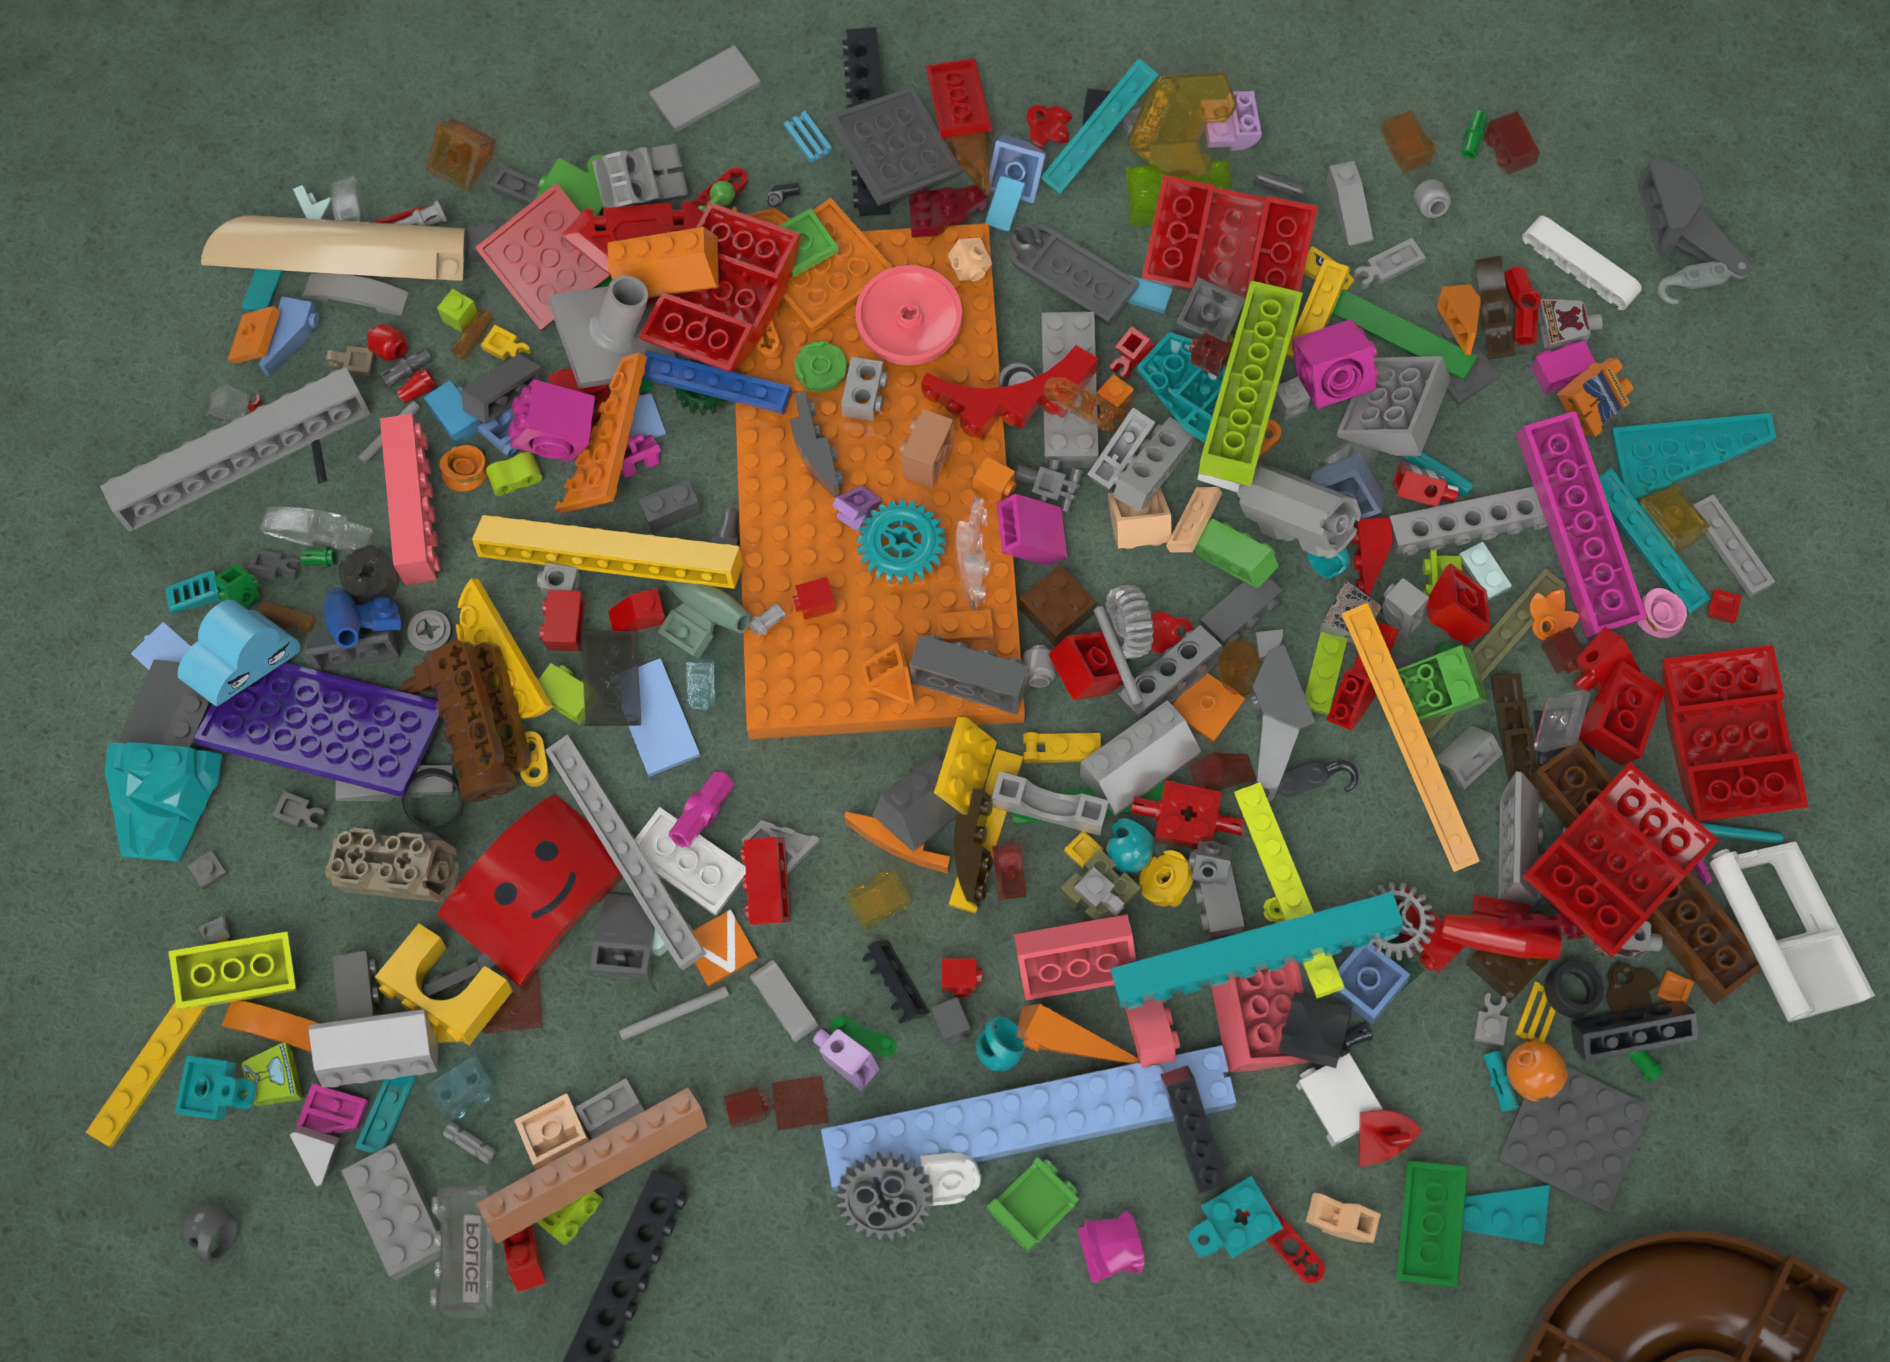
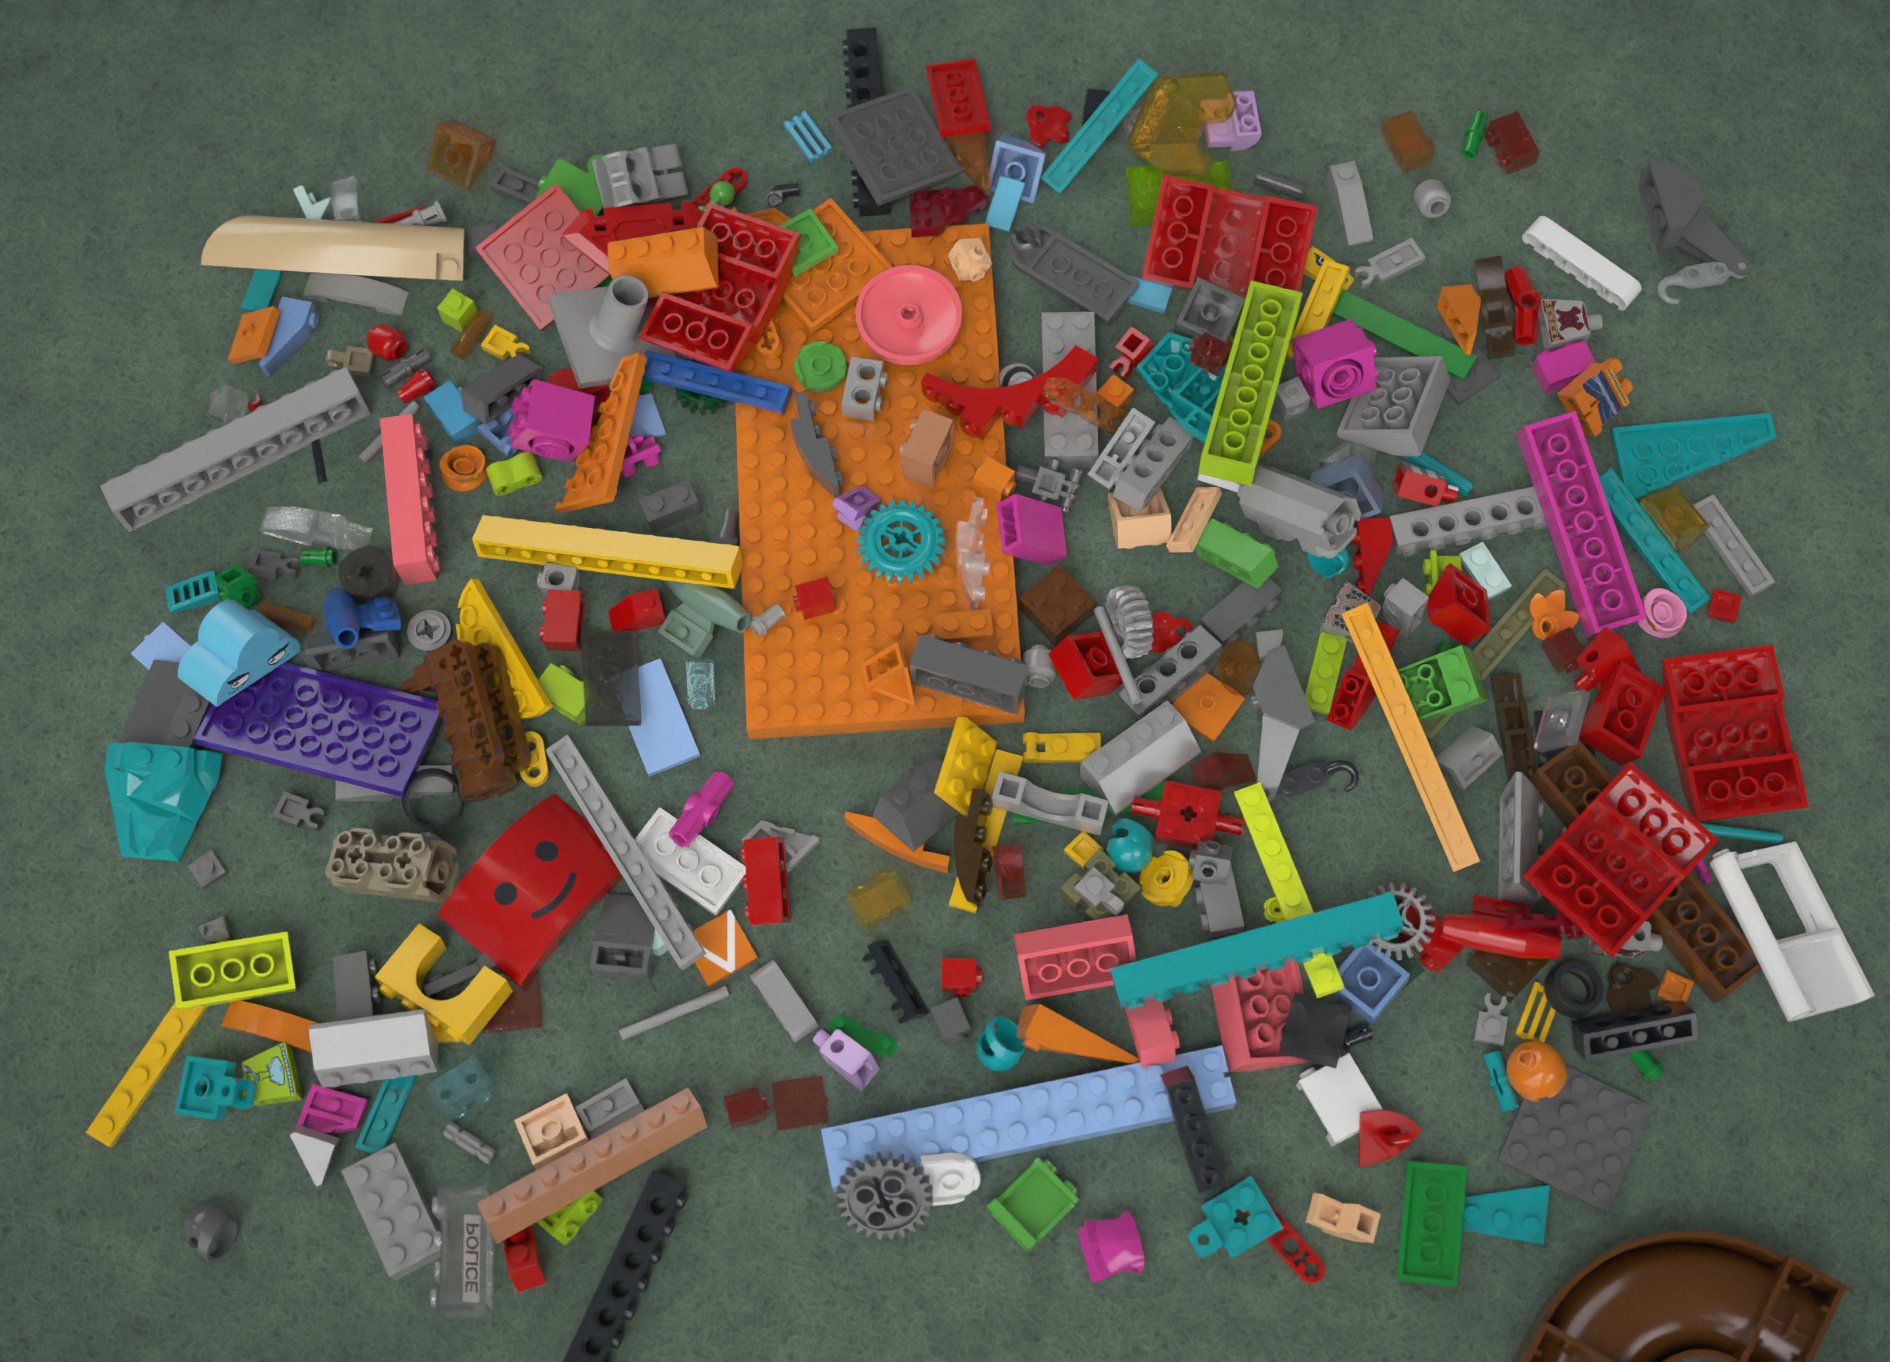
(705, 88): light grey tile -> none

